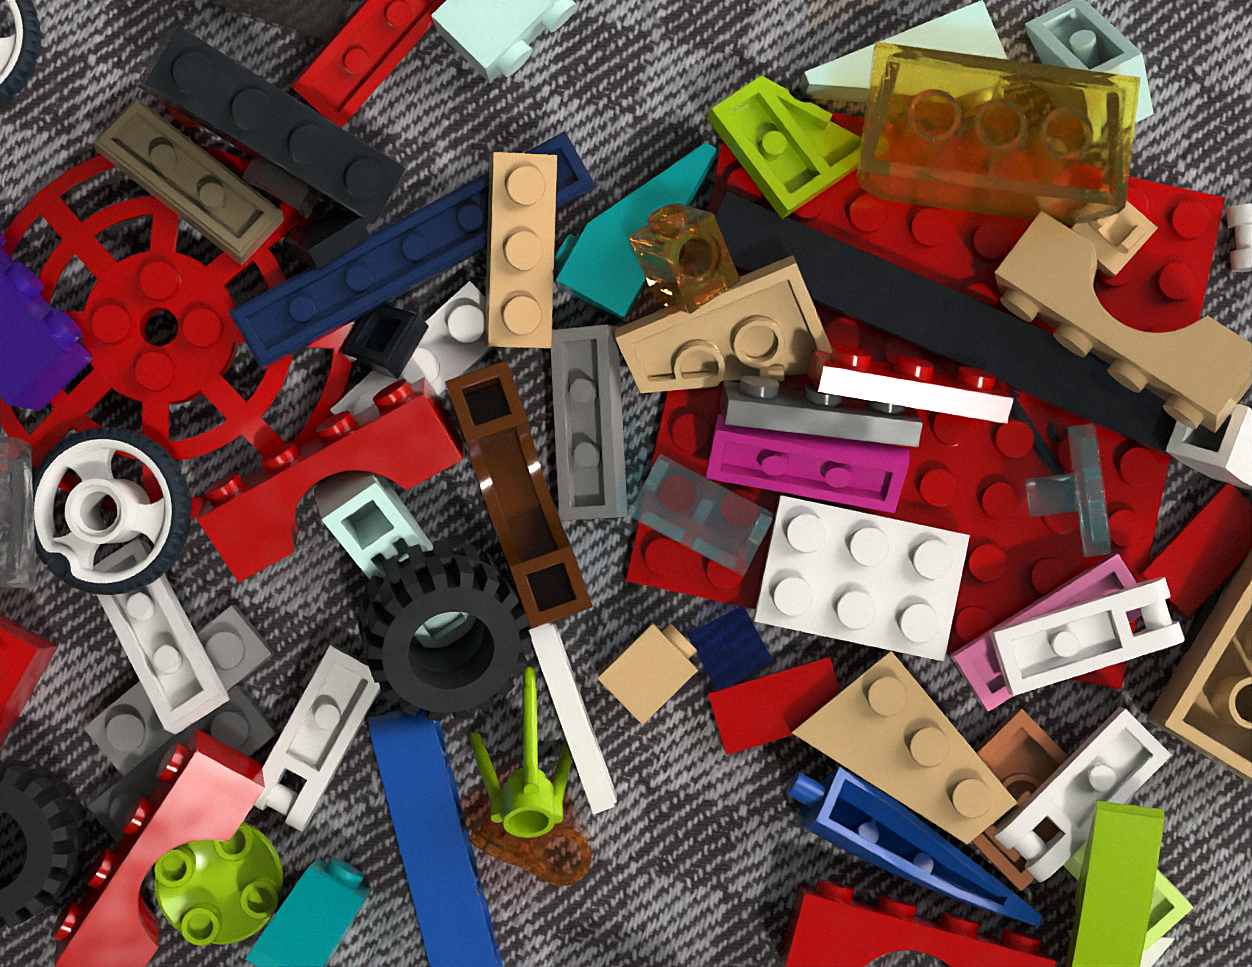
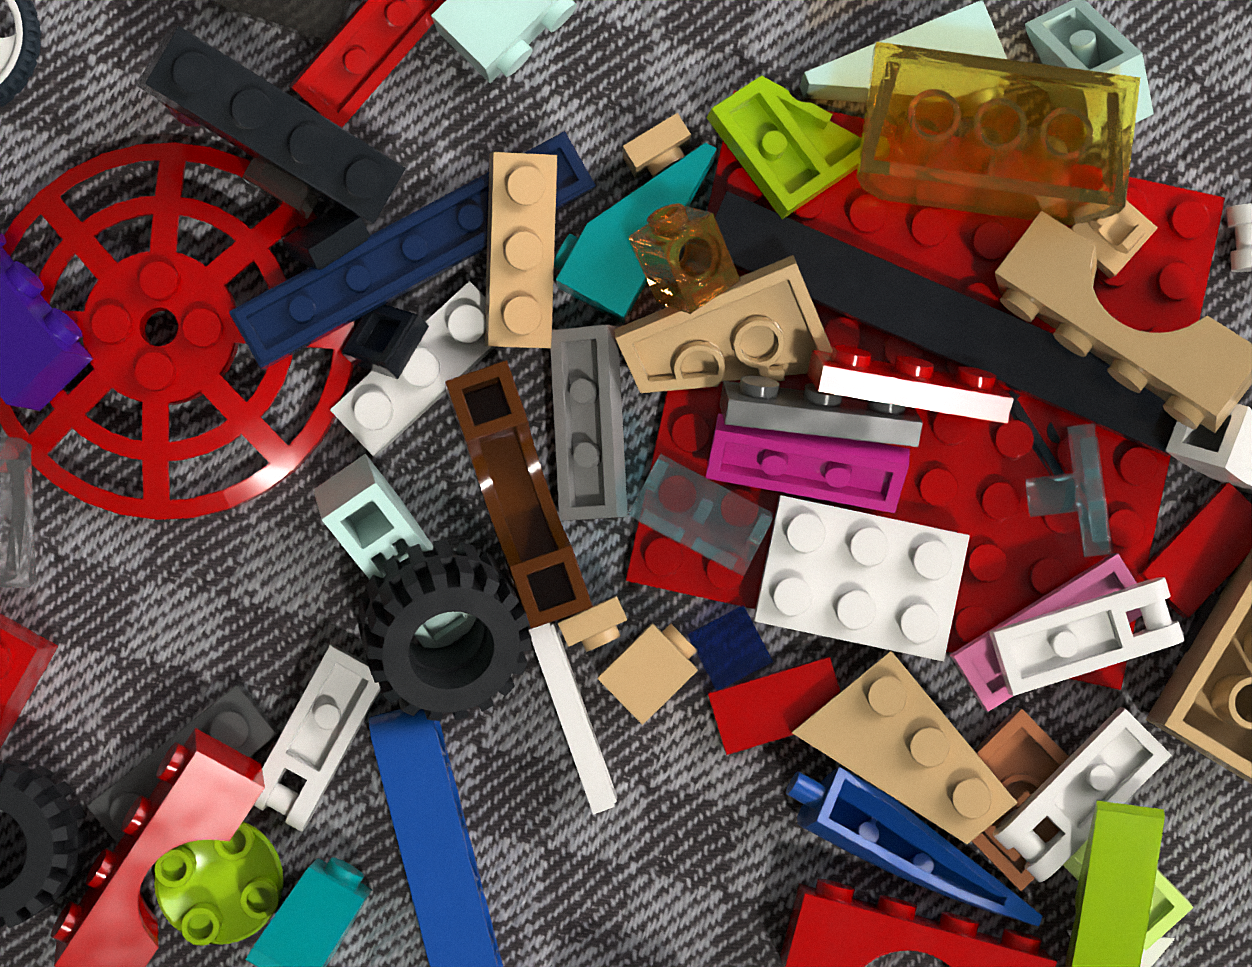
(130, 726): light grey plate -> none
(161, 645): white plate -> none
(163, 521): white wheel -> none
(188, 181): dark tan tile -> none
(398, 437): red arch -> none
(528, 800): lime plant -> none
(532, 852): clear orange piece -> none
(595, 625): none -> tan plate
(657, 147): none -> tan plate

